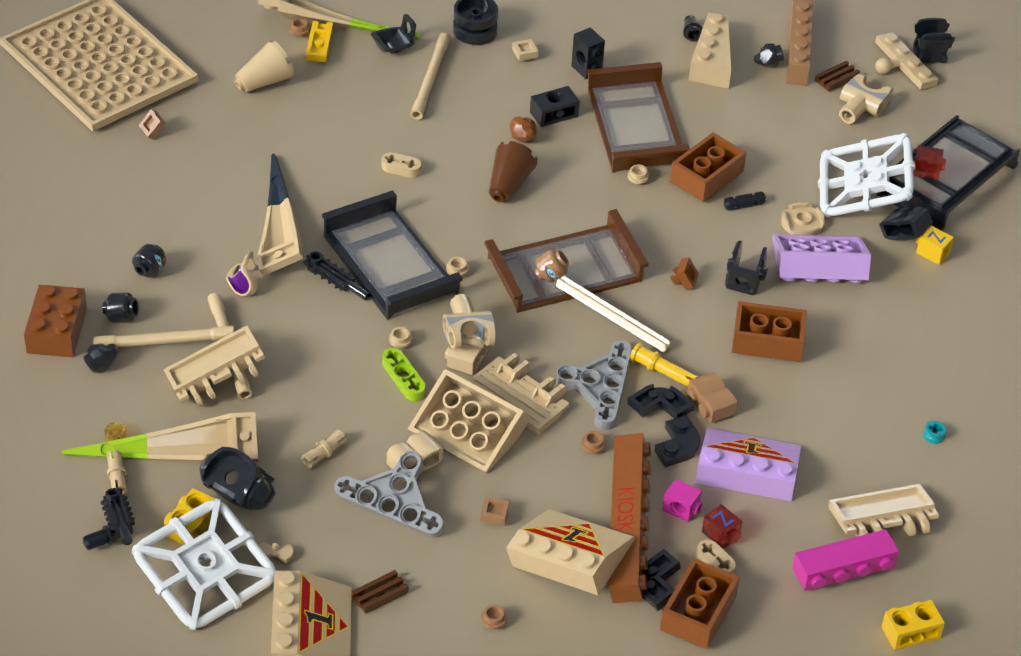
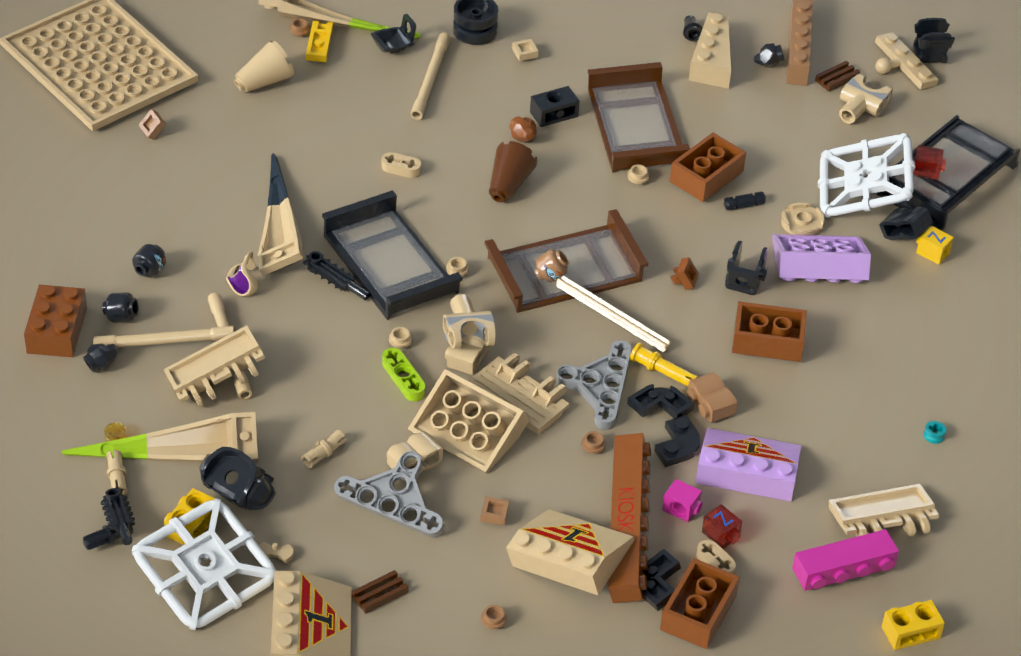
(587, 51): black brick -> none

